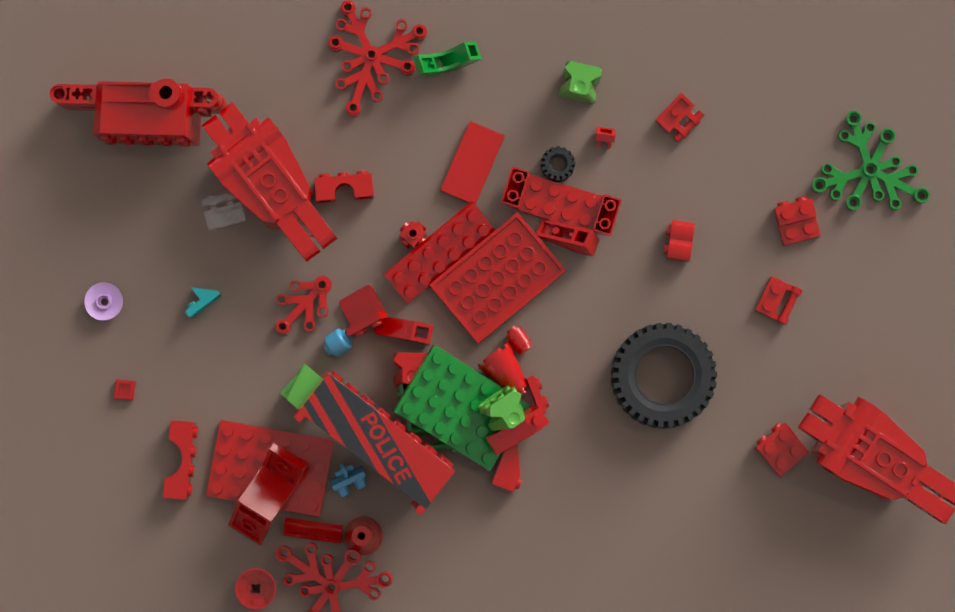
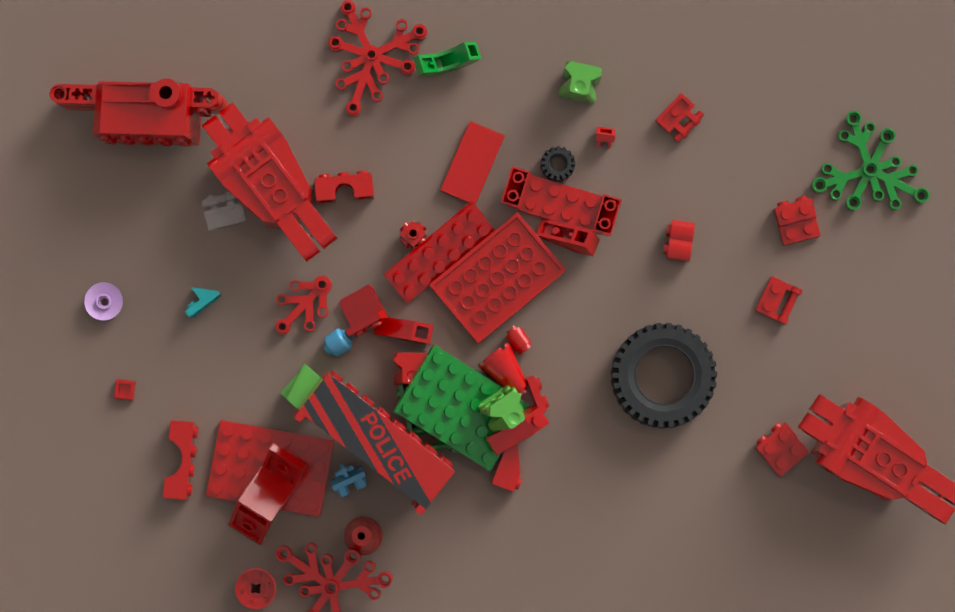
(313, 530): red plate -> none

